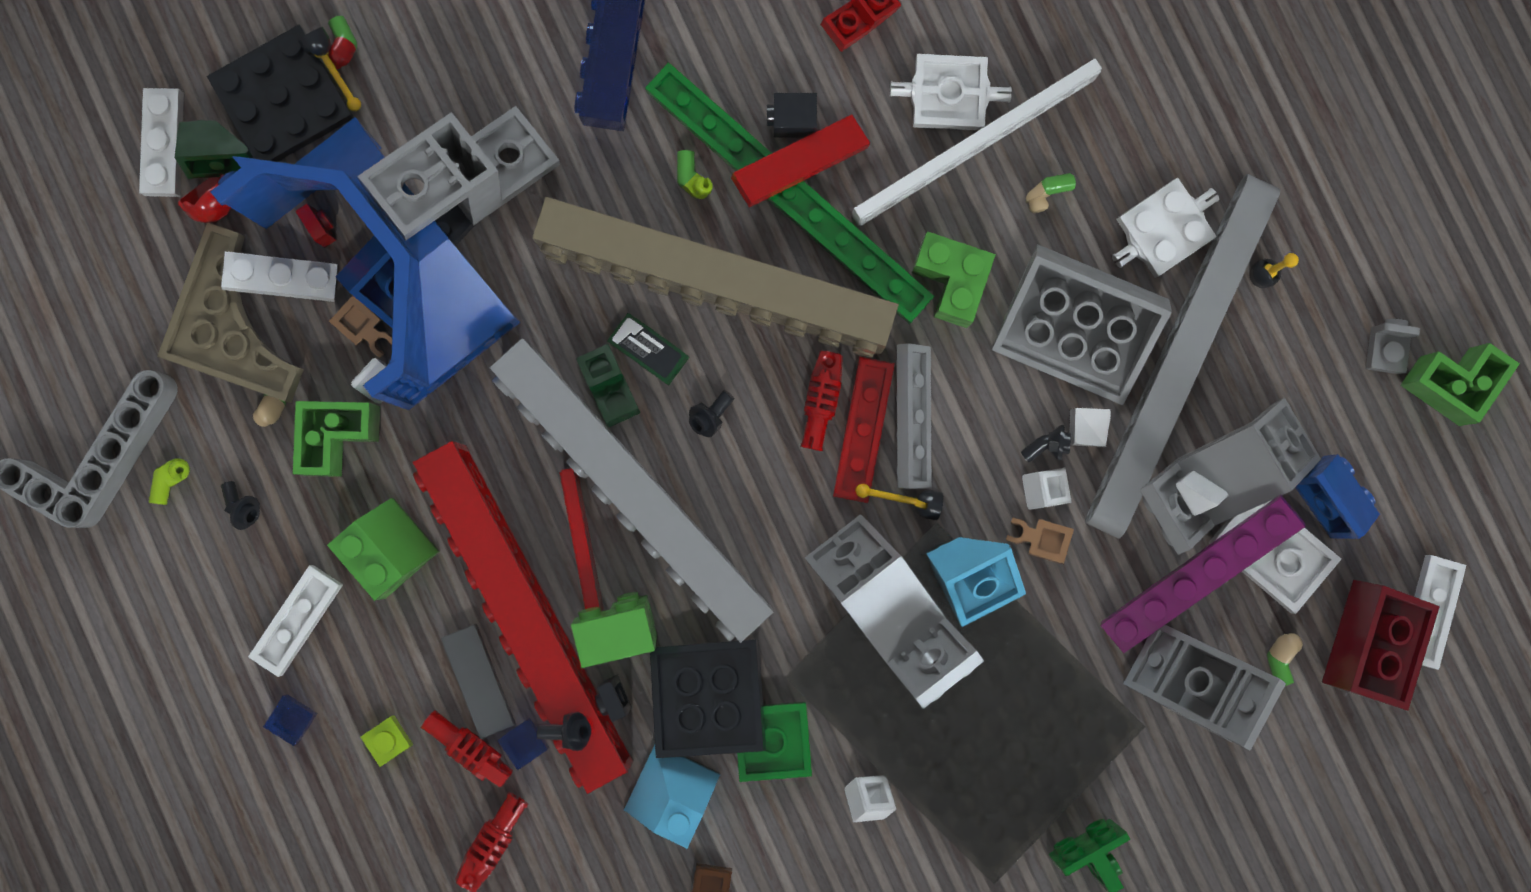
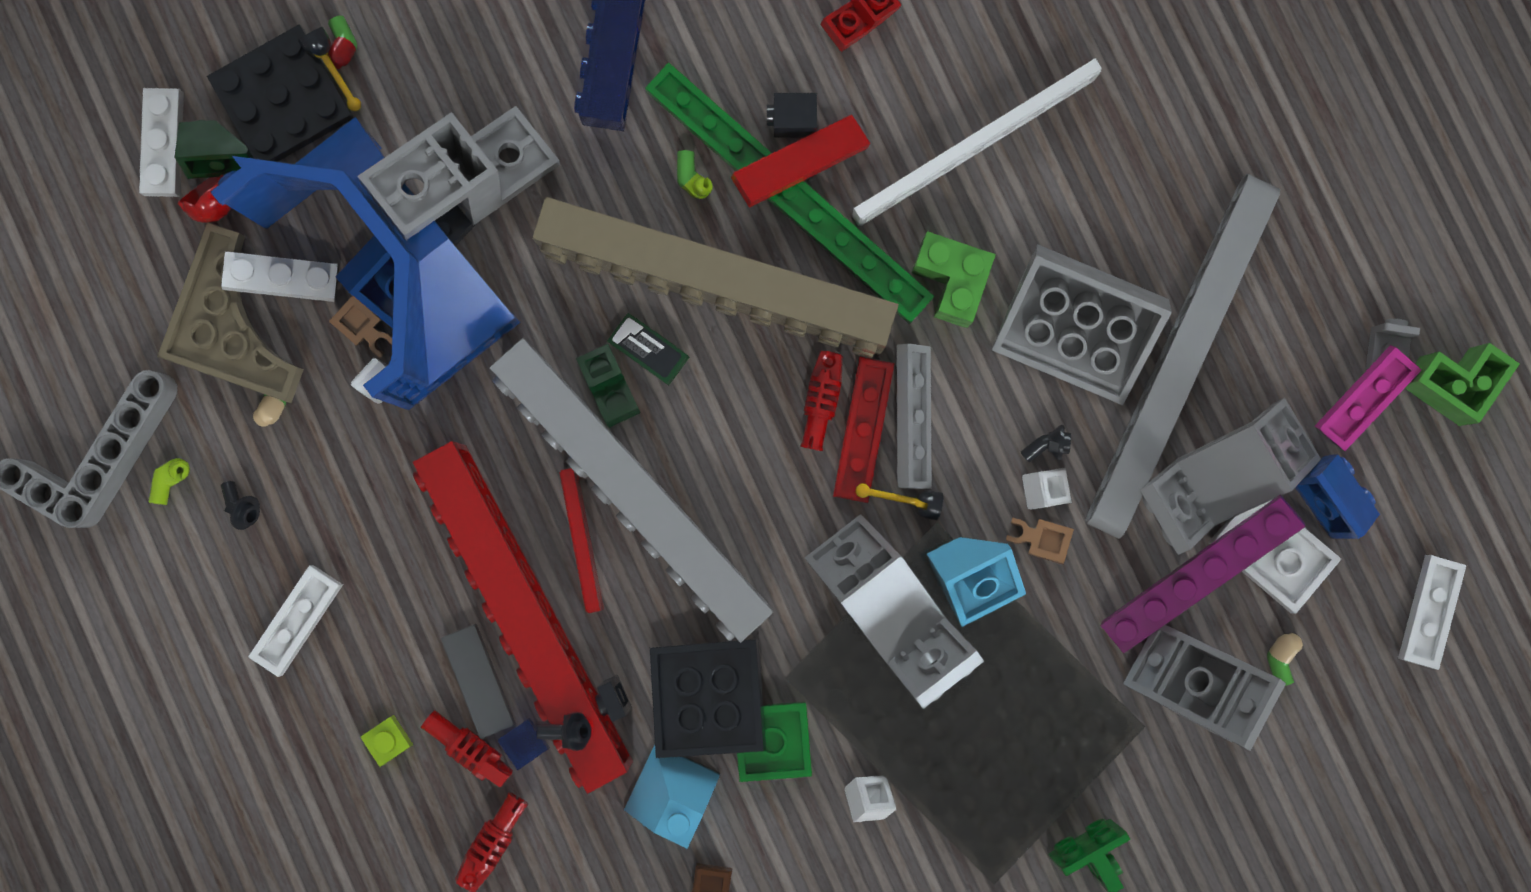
(290, 720): clear blue plate -> none
(317, 224): red plate -> none
(321, 433): bright green brick -> none
(383, 549): bright green slope -> none
(615, 633): bright green brick -> none
(708, 418): black plate -> none
(950, 92): white plate -> none
(1047, 187): arm -> none
(1089, 426): white slope -> none
(1166, 228): white plate -> none
(1200, 493): white slope -> none
(1262, 276): black hinge -> none
(1368, 397): none -> dark pink plate
(1380, 644): dark red slope -> none

